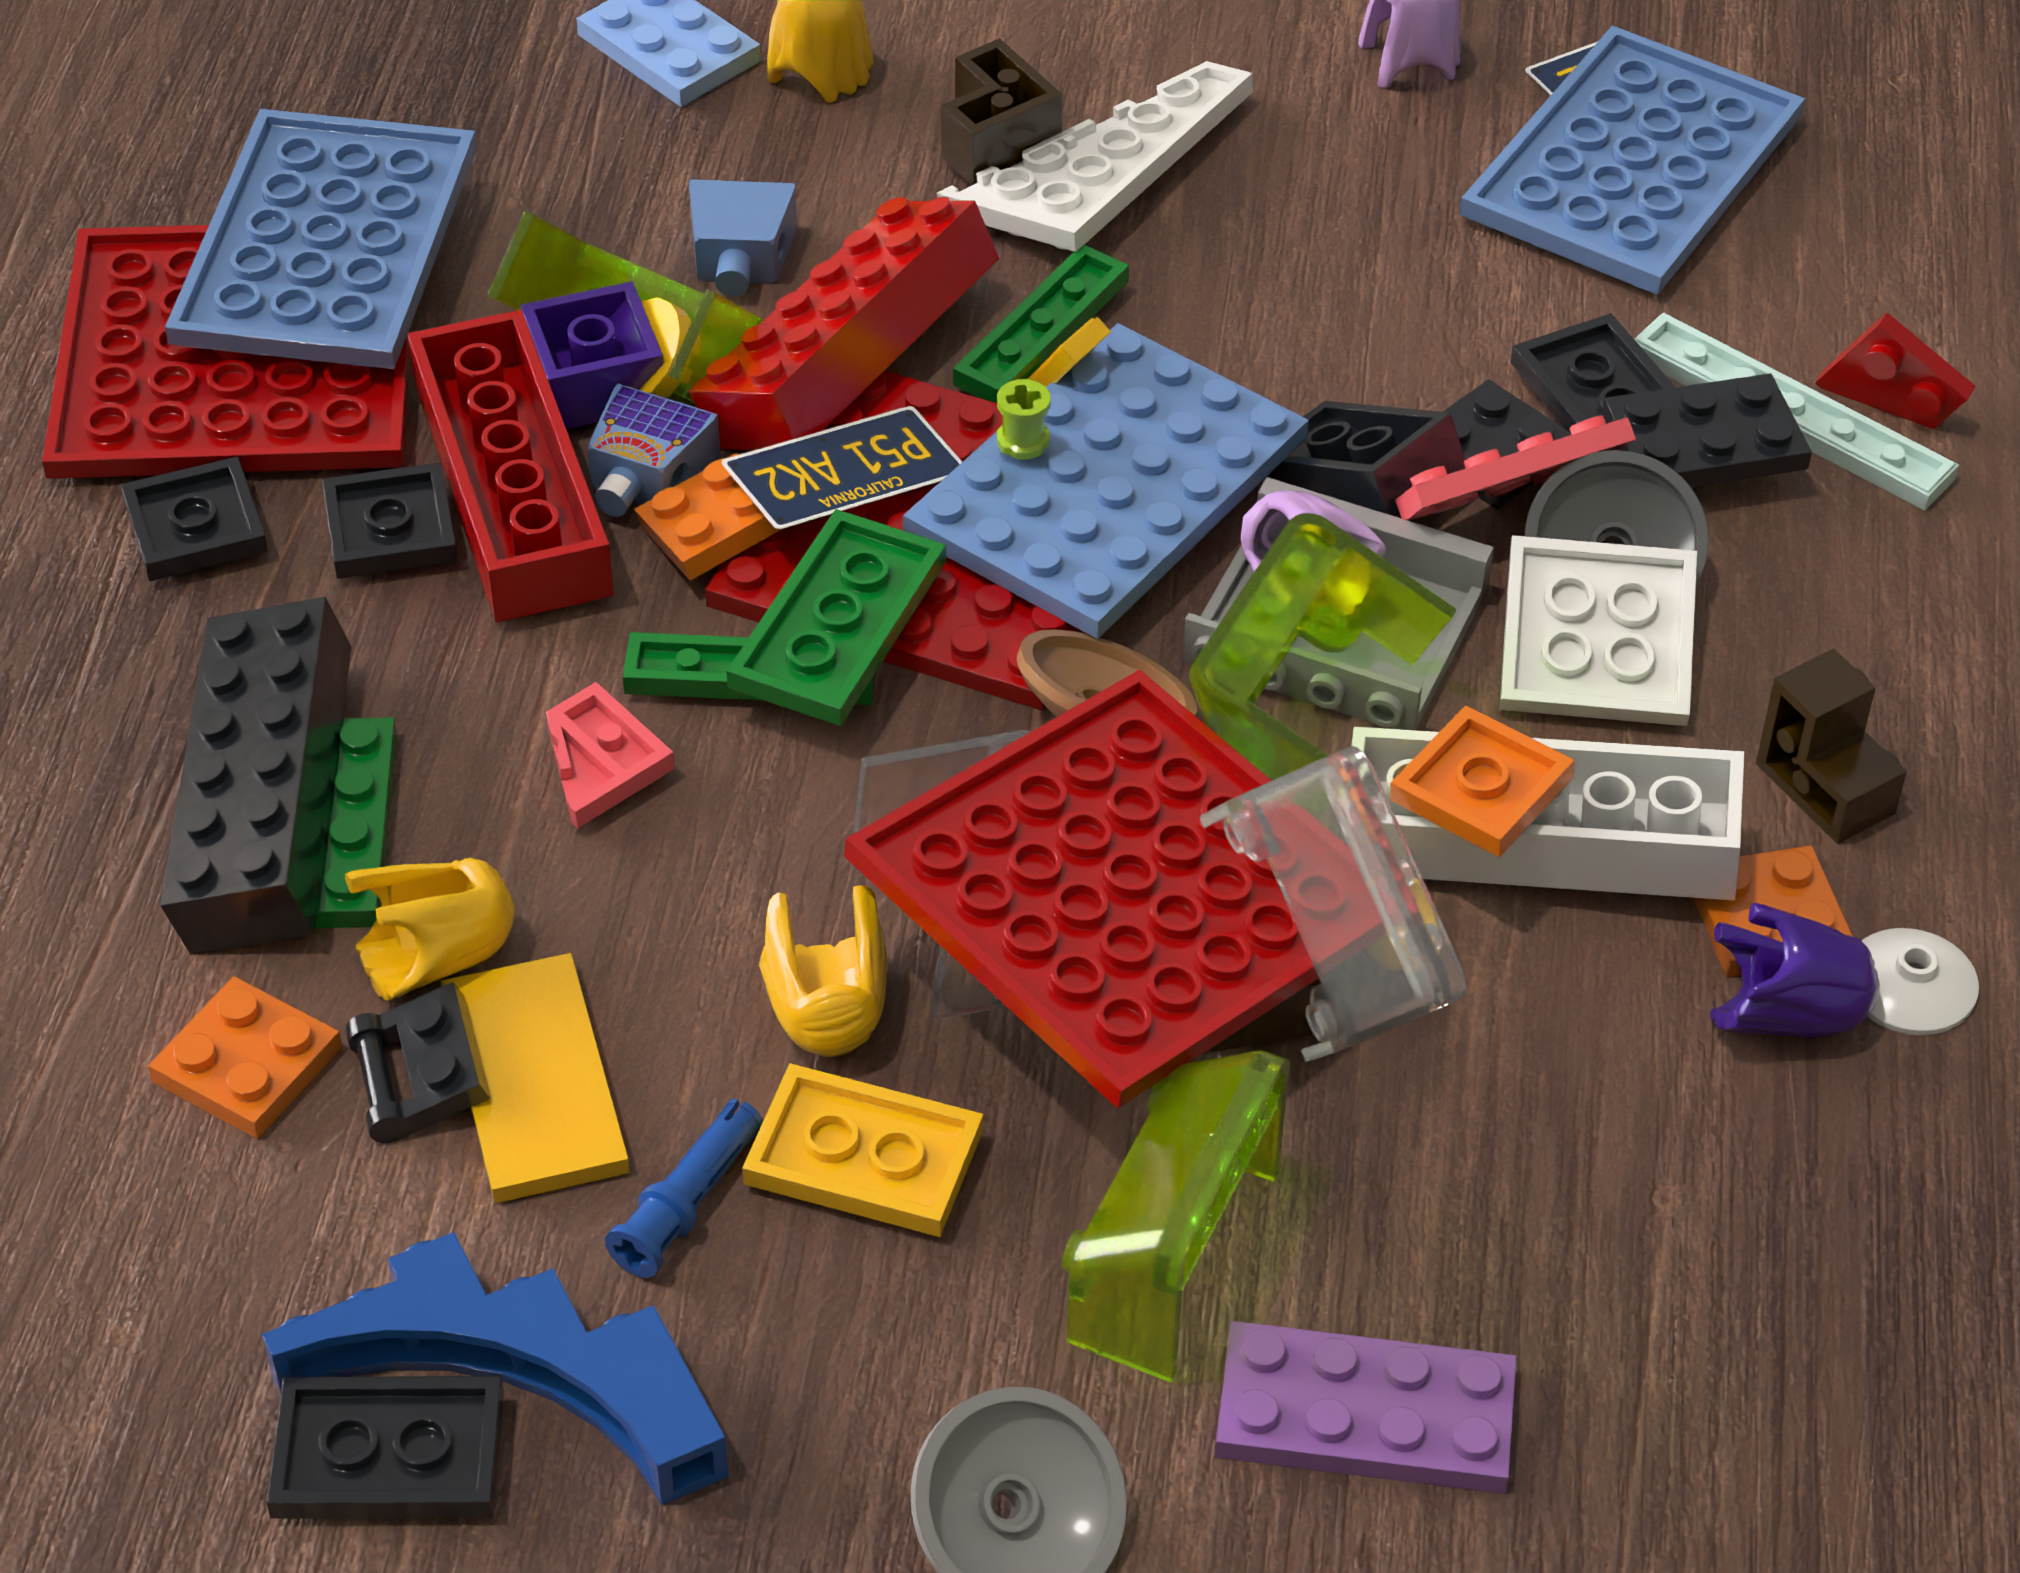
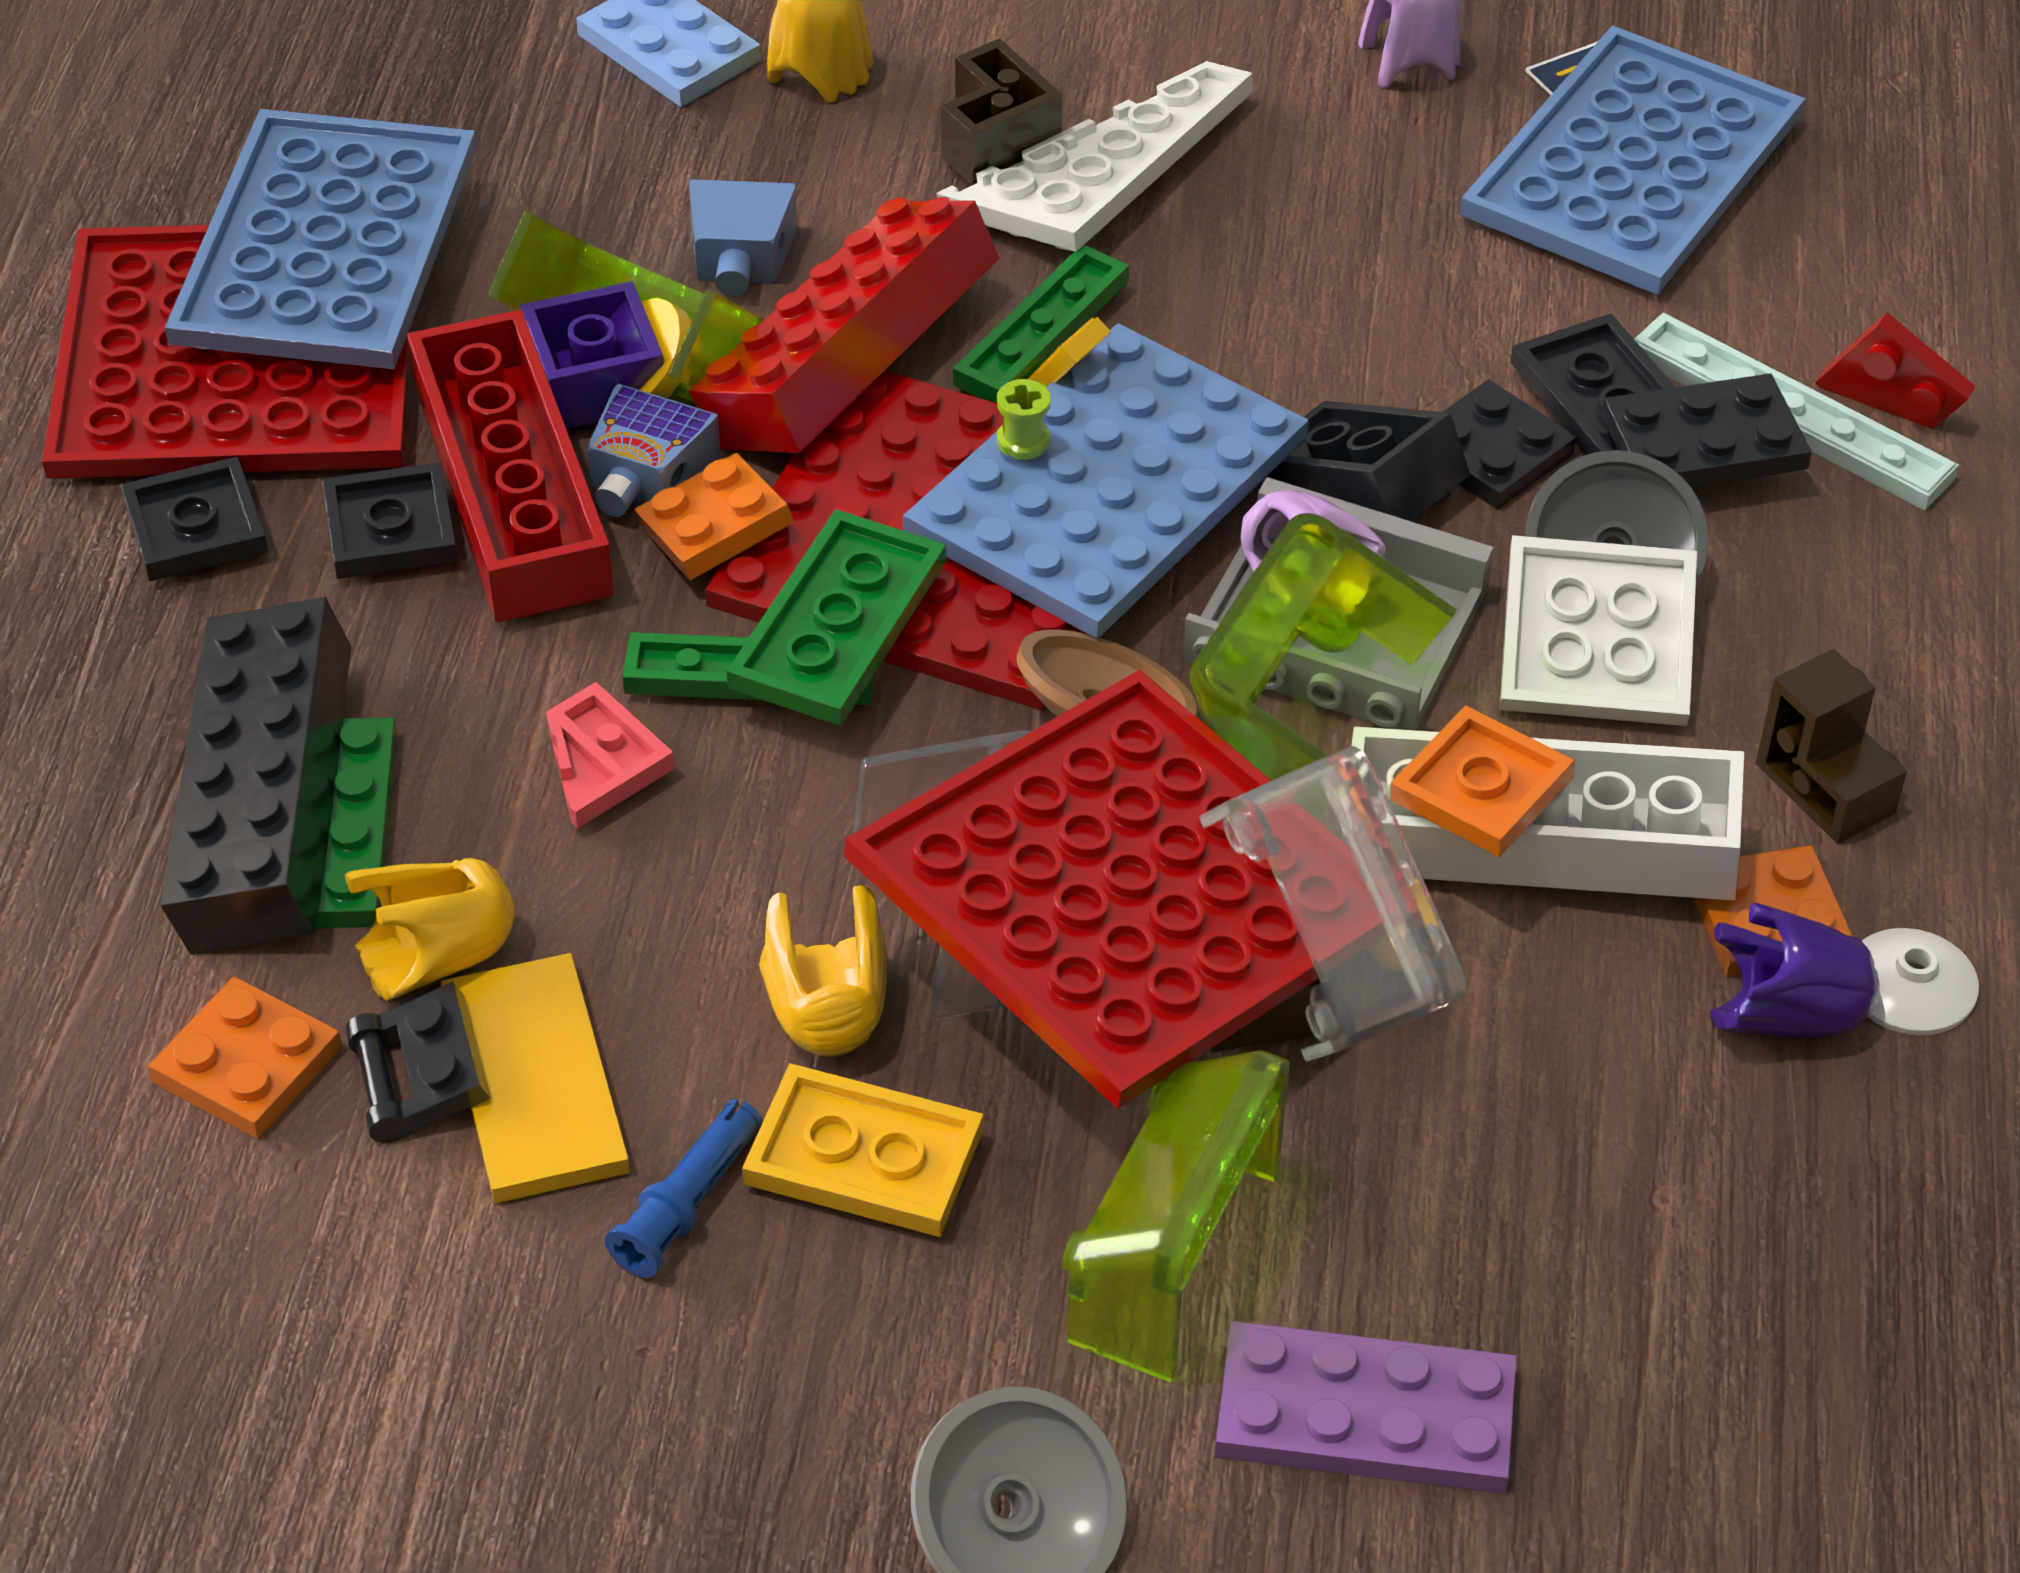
(386, 1447): black plate -> none
(439, 1319): blue arch -> none
(843, 467): dark blue sticker -> none
(1497, 475): coral wing -> none

